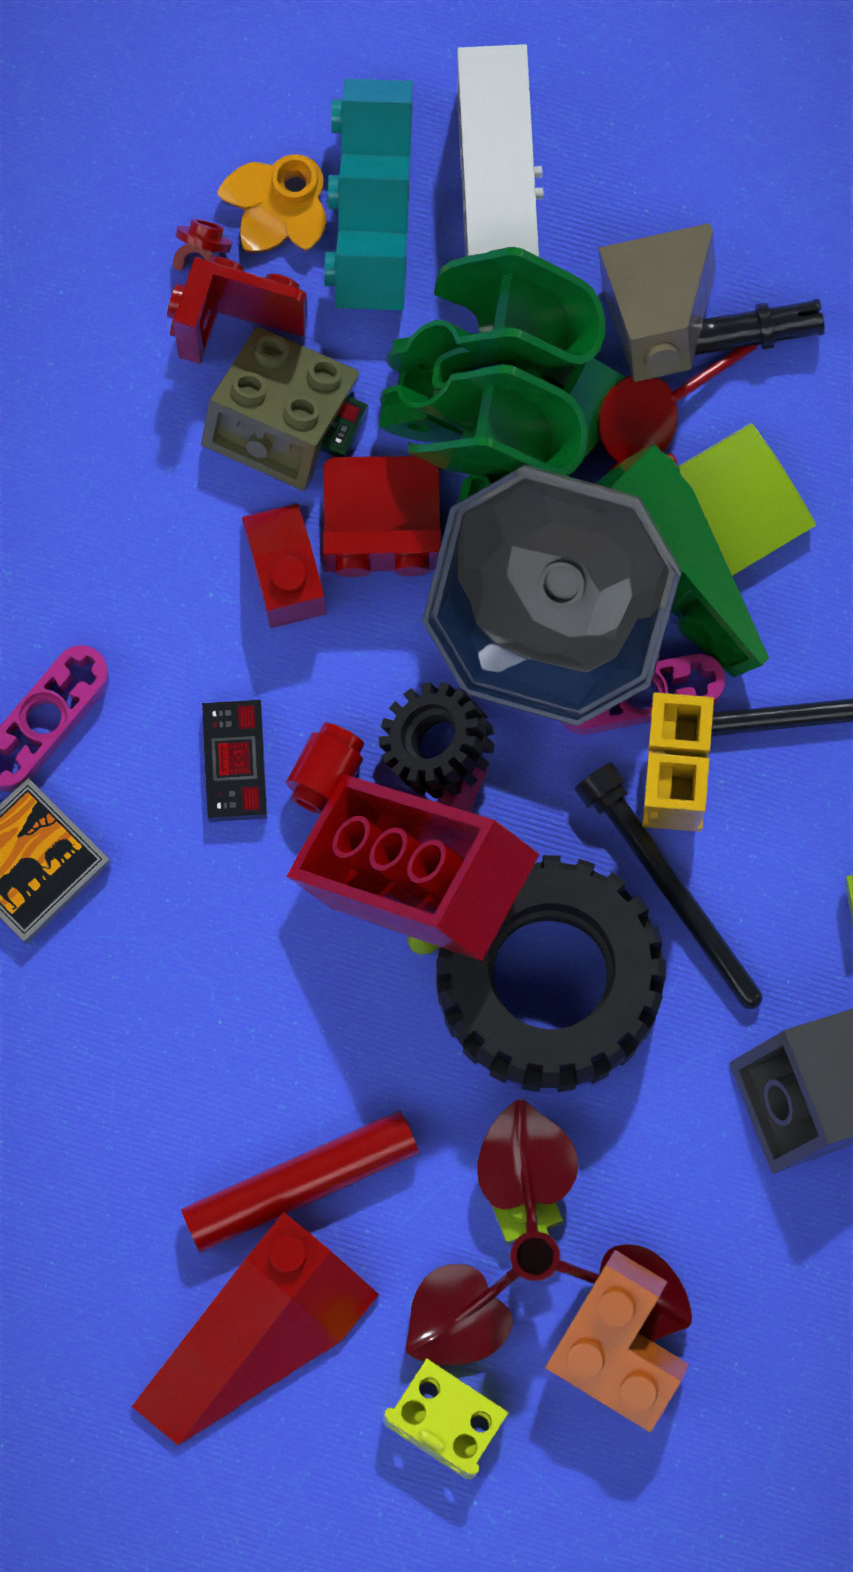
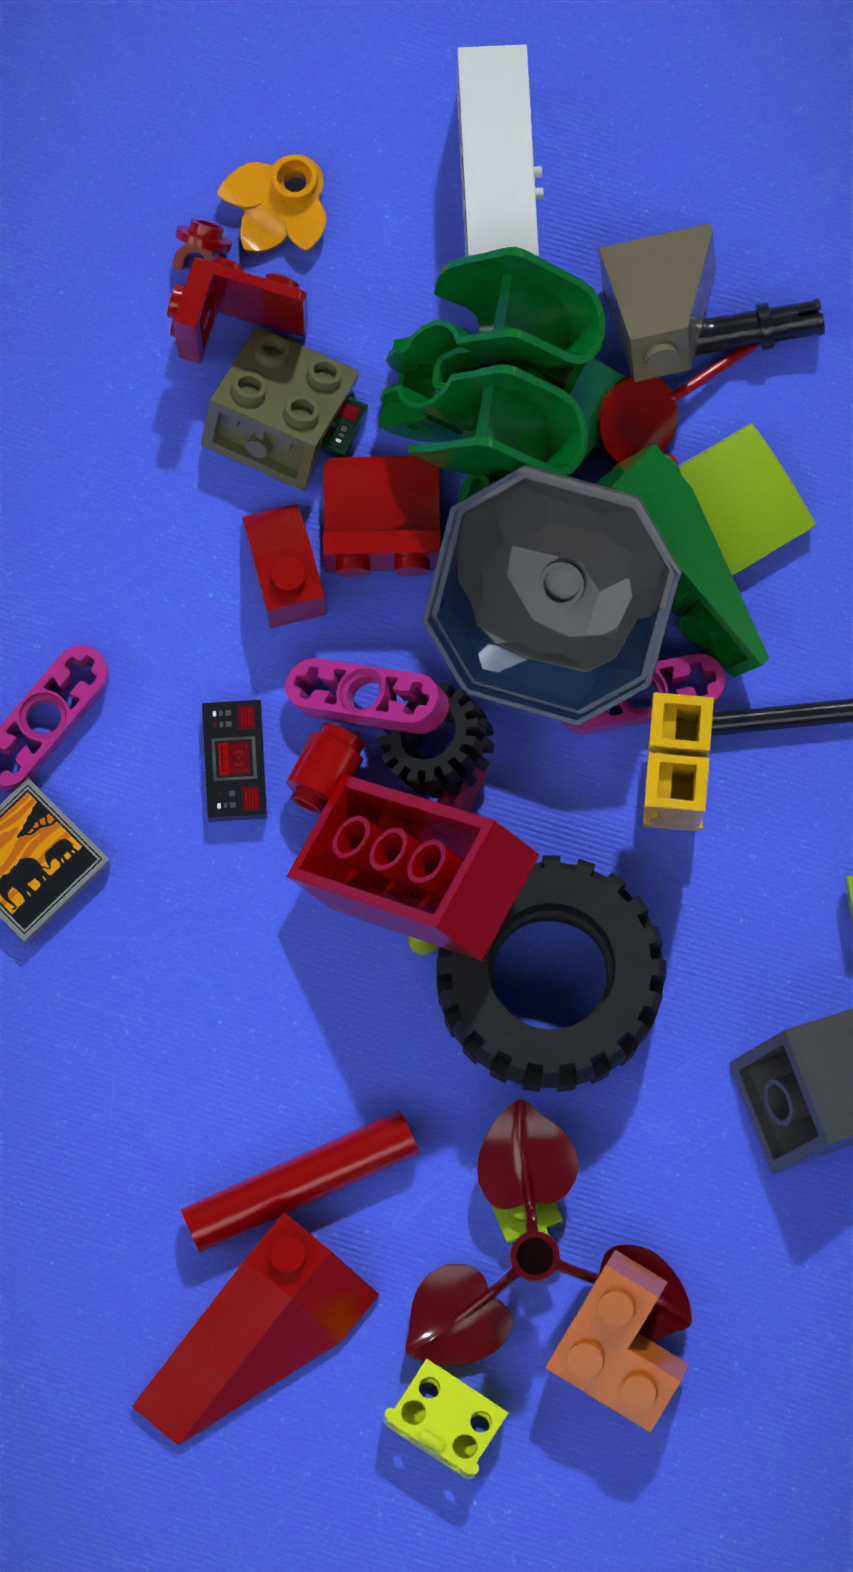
(371, 194): teal brick -> none
(384, 712): none -> dark pink beam
(606, 793): black piece -> none

